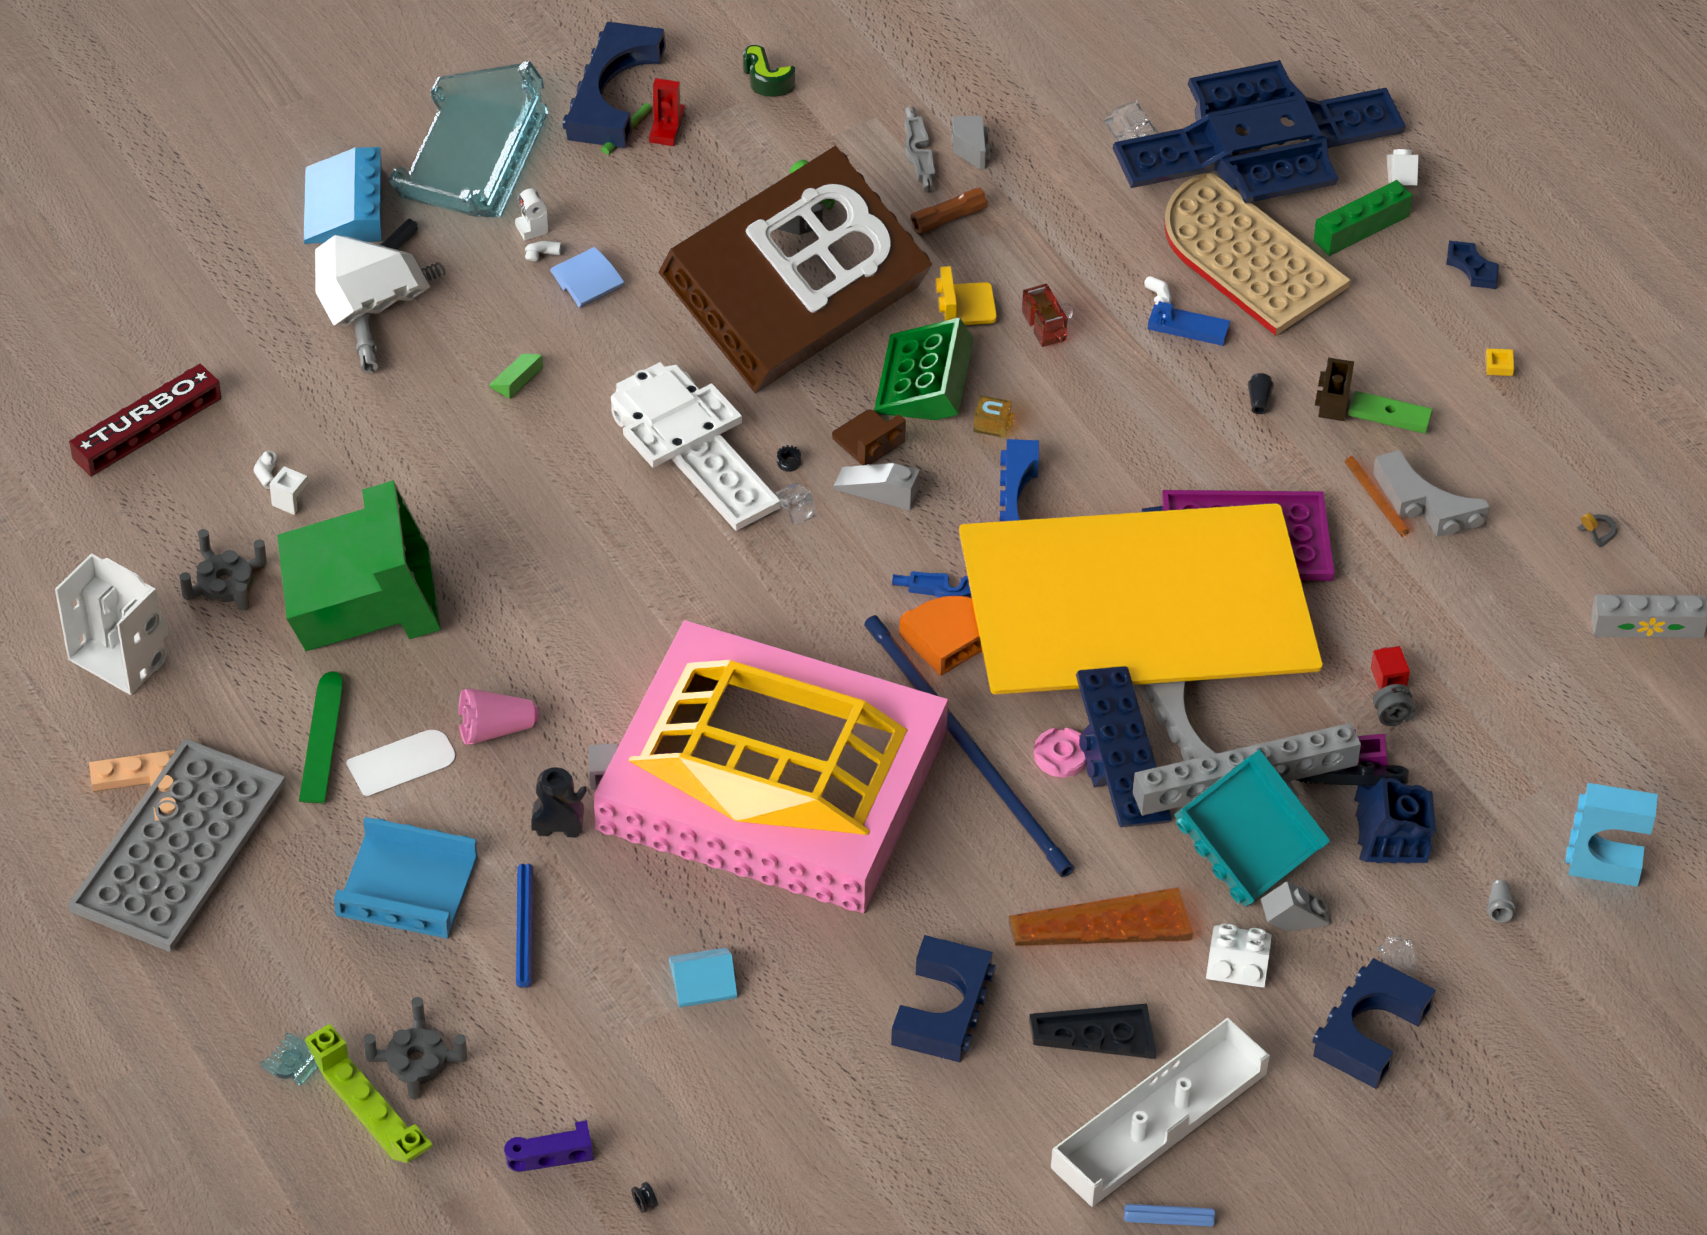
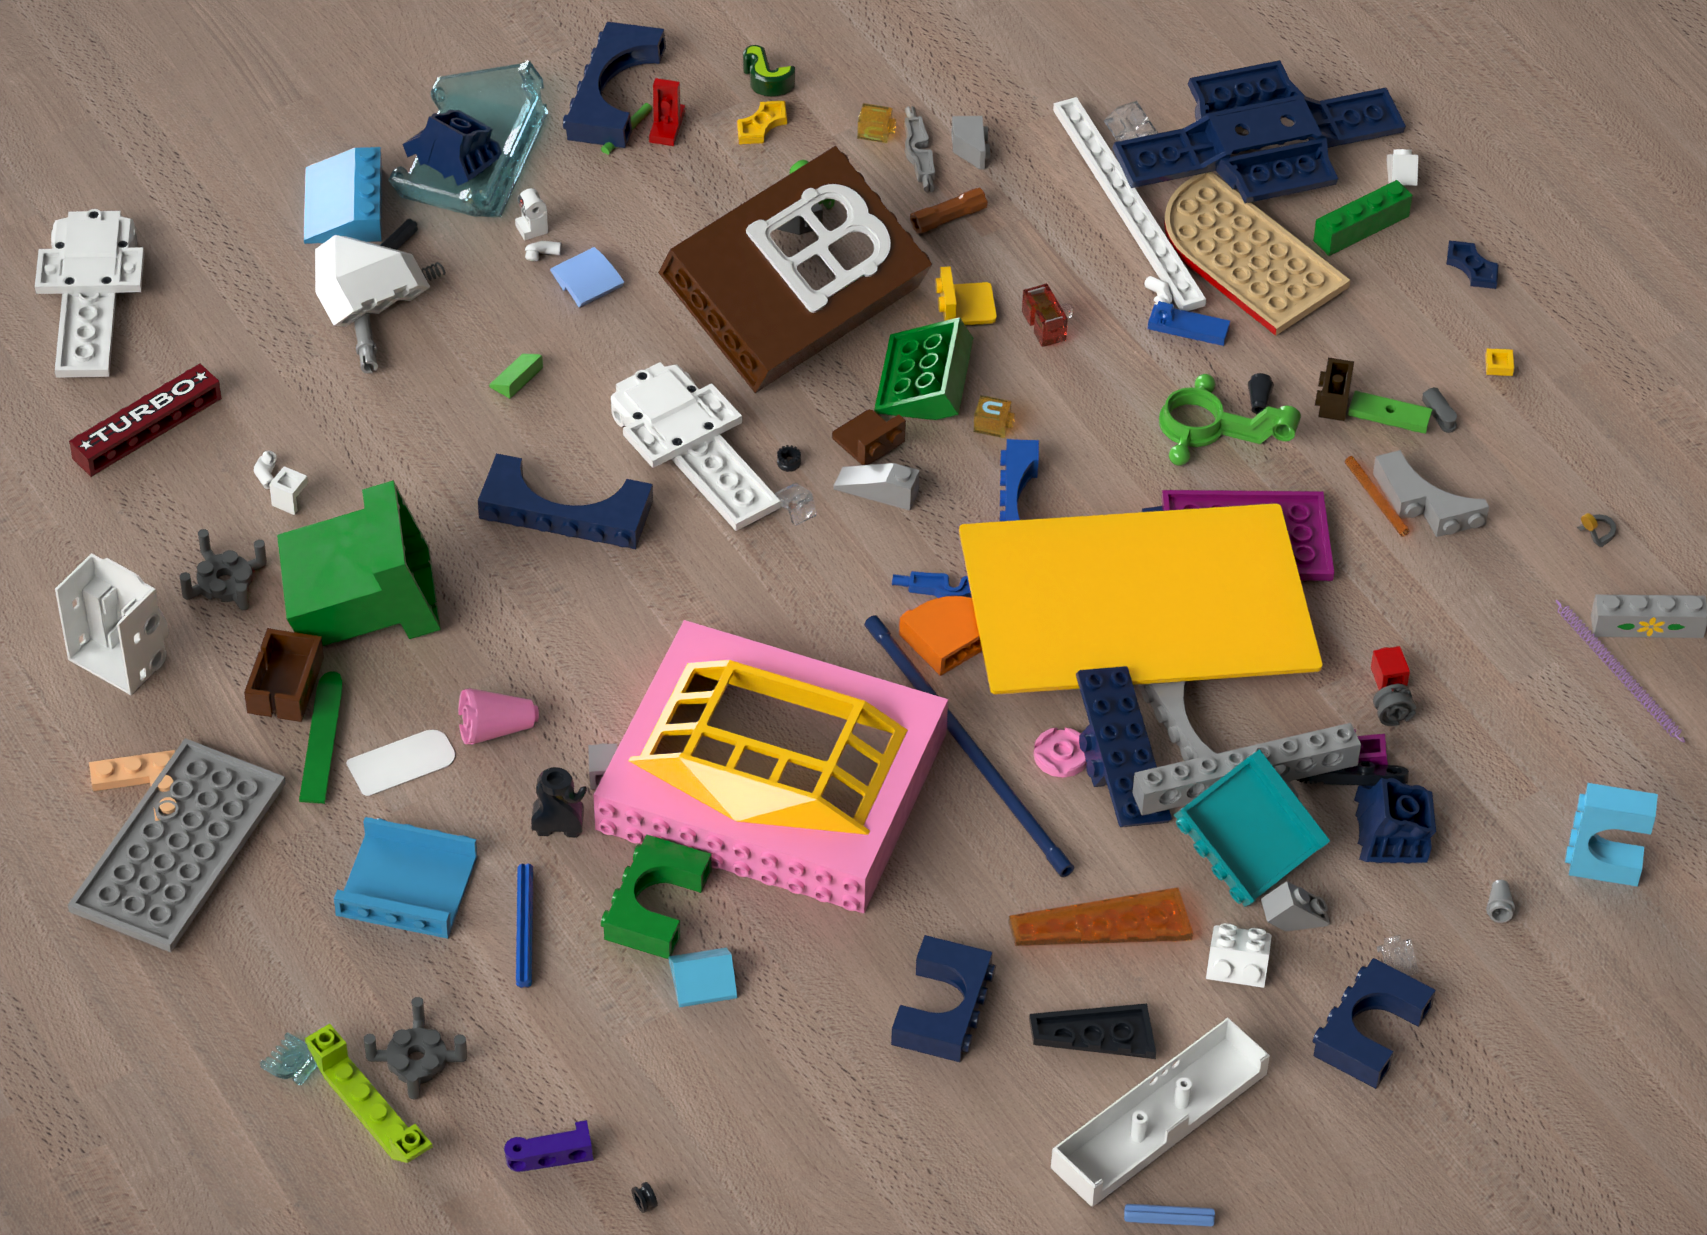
(89, 264): none -> white piece
(284, 674): none -> reddish brown piece
(454, 145): none -> dark blue slope
(611, 521): none -> dark blue arch
(653, 863): none -> green arch
(768, 116): none -> yellow tile
(875, 123): none -> clear yellow brick
(1129, 205): none -> white plate
(1279, 422): none -> bright green piece
(1441, 411): none -> dark grey bar
(1616, 671): none -> lavender piece

